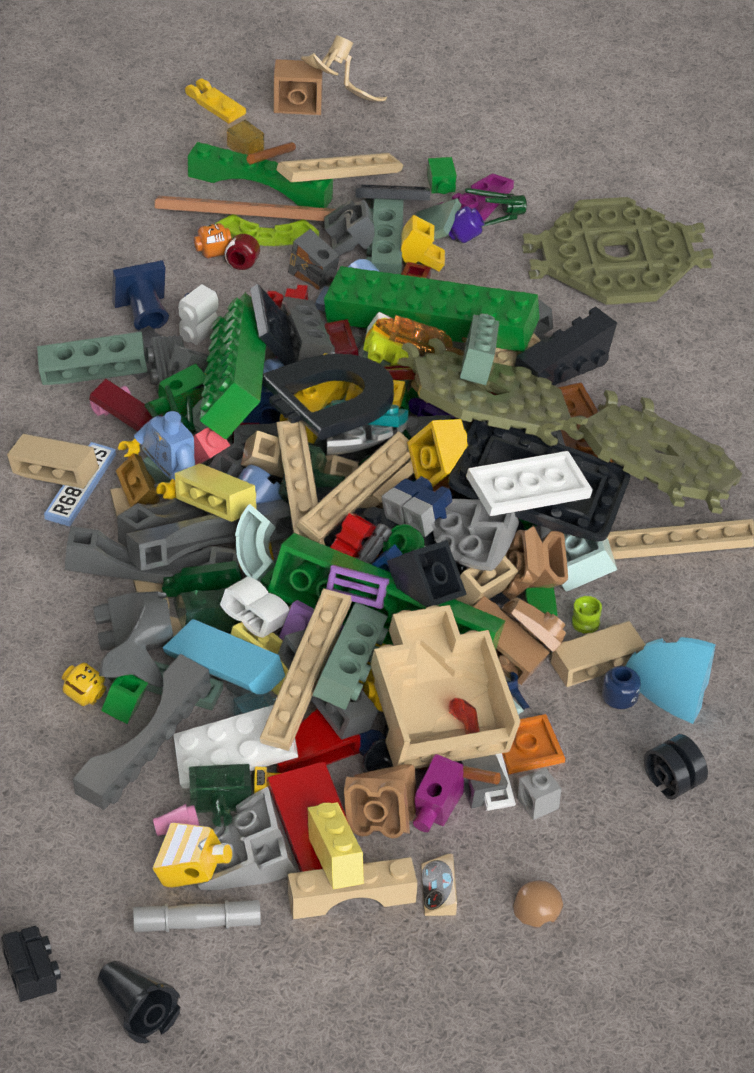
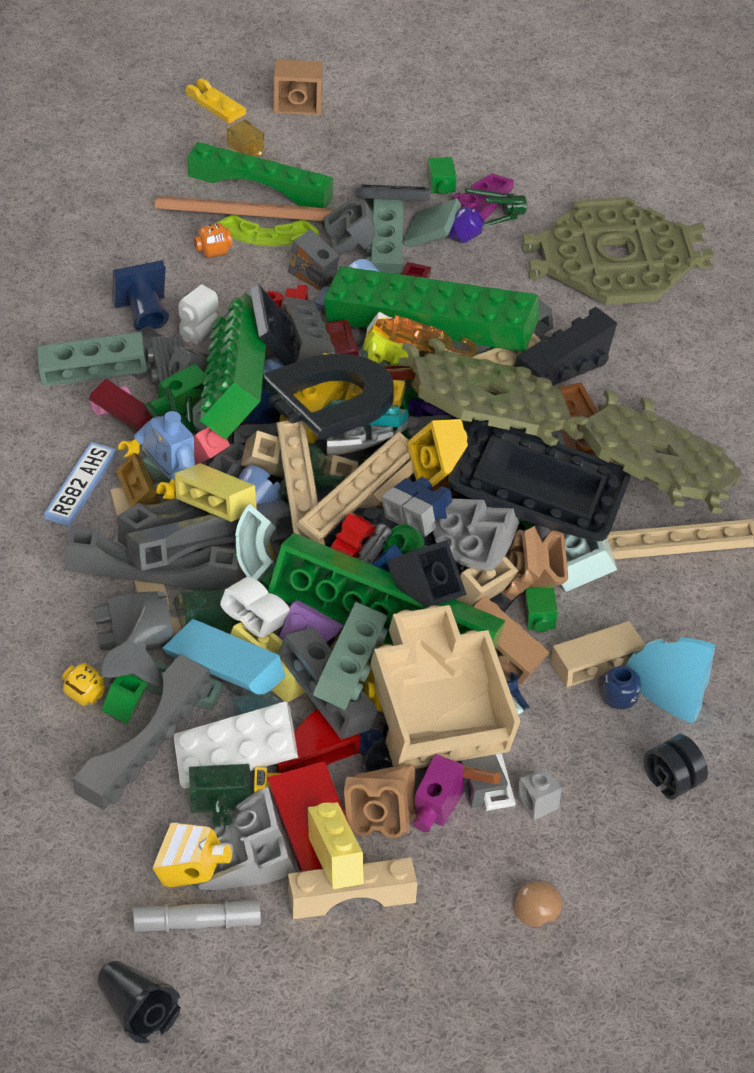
(29, 963): black brick -> none
(53, 461): tan brick -> none
(181, 815): bright pink cone -> none
(202, 578): dark green hinge -> none
(242, 252): dark red head -> none
(271, 152): dark orange bar -> none
(305, 669): tan tile -> none
(339, 52): tan plant -> none
(339, 167): tan tile -> none
(380, 592): medium lavender tile -> none
(418, 244): yellow brick -> none
(439, 886): slope -> none
(465, 714): clear red arm -> none
(480, 349): sand green brick -> none
(529, 483): white plate -> none
(533, 746): orange tile -> none
(540, 626): medium nougat slope -> none
(586, 614): lime wheel -> none

